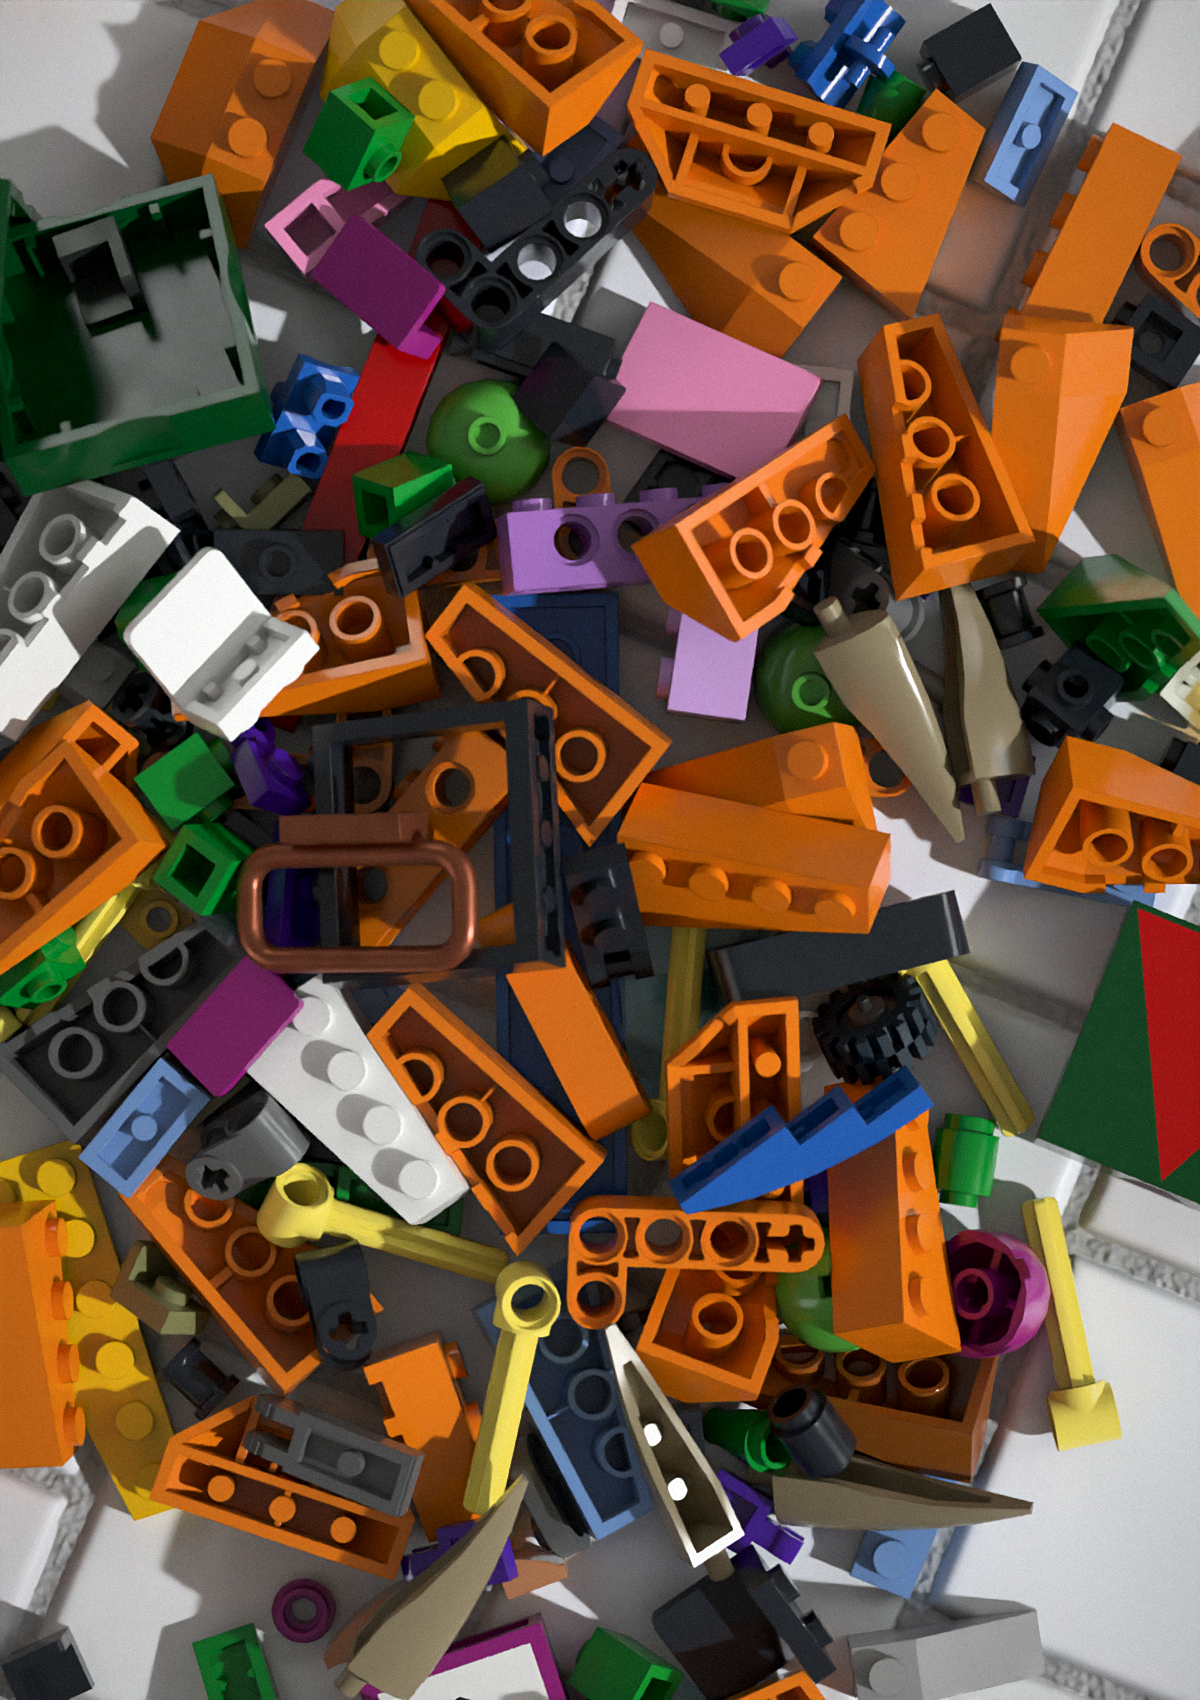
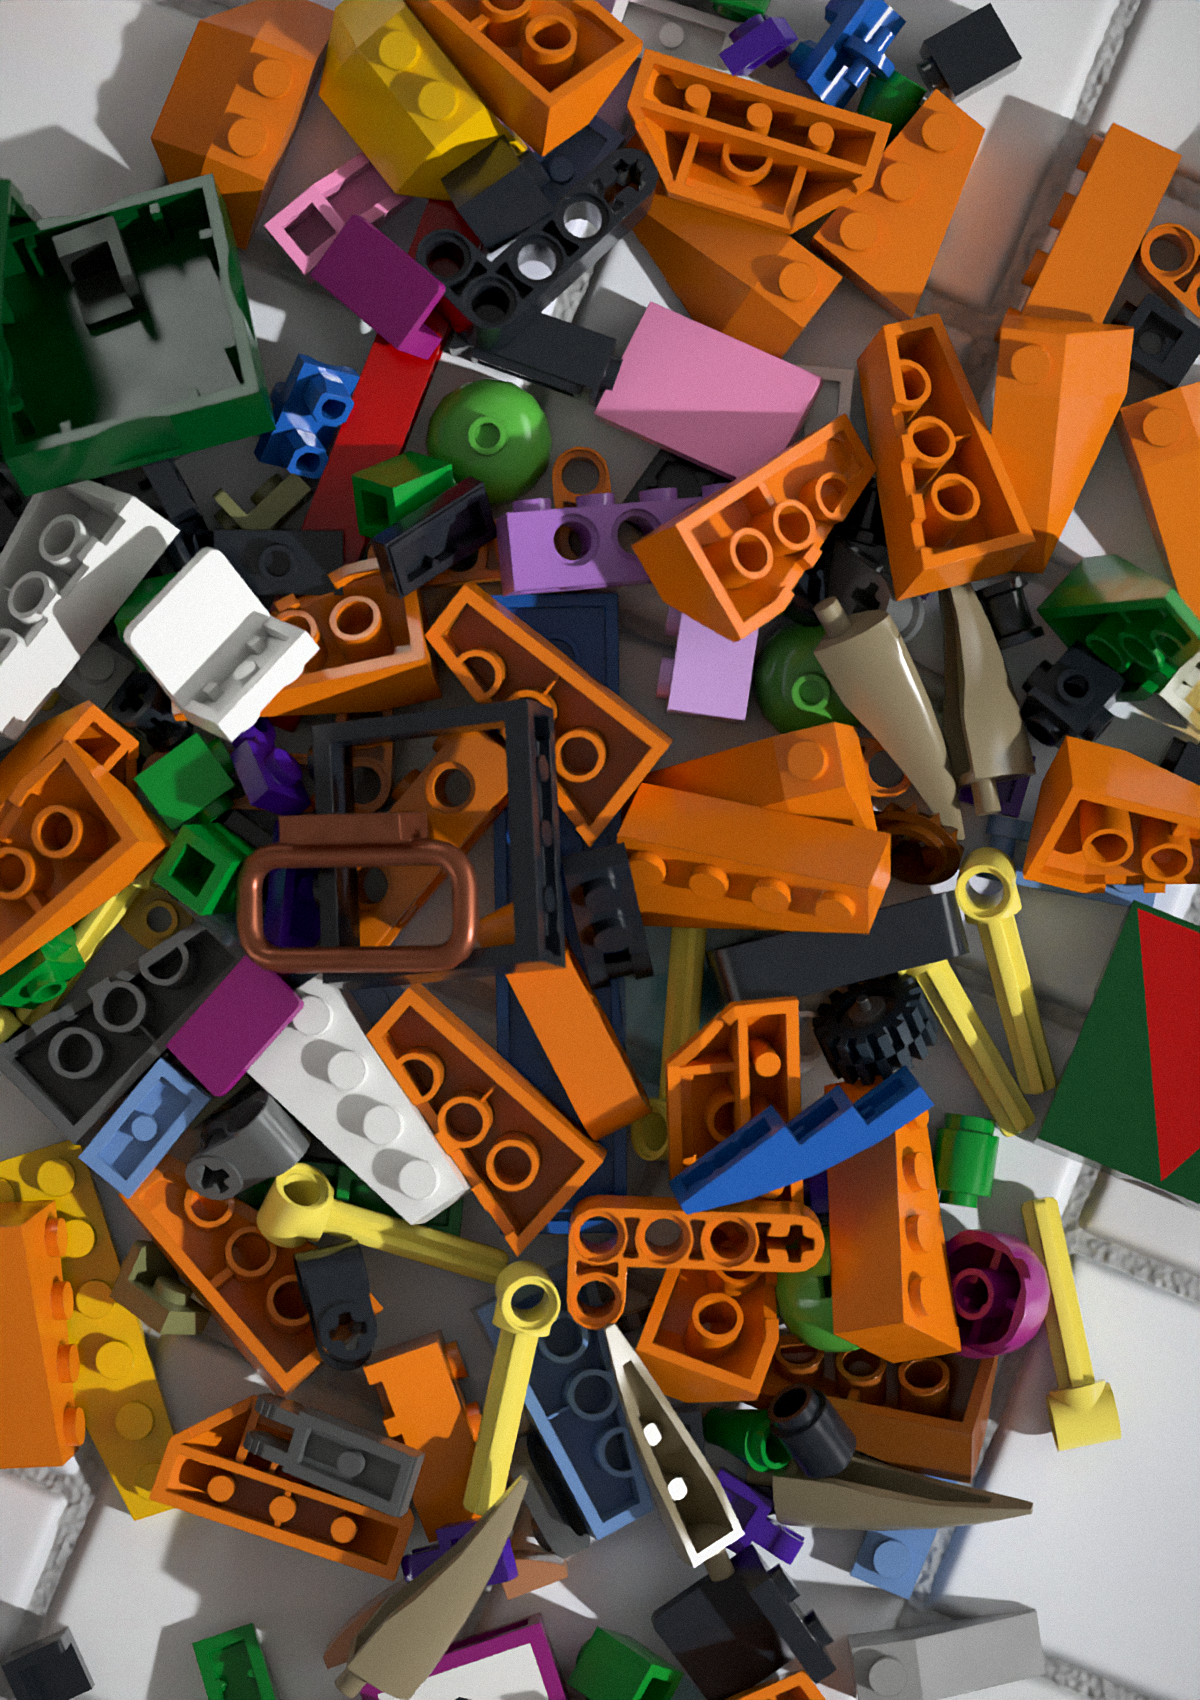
(197, 1378): black bush -> none
(303, 1630): magenta plate -> none
(358, 134): green brick -> none
(567, 397): black panel -> none
(910, 861): none -> reddish brown gear
(1007, 965): none -> light yellow axle
(1023, 134): medium blue plate -> none

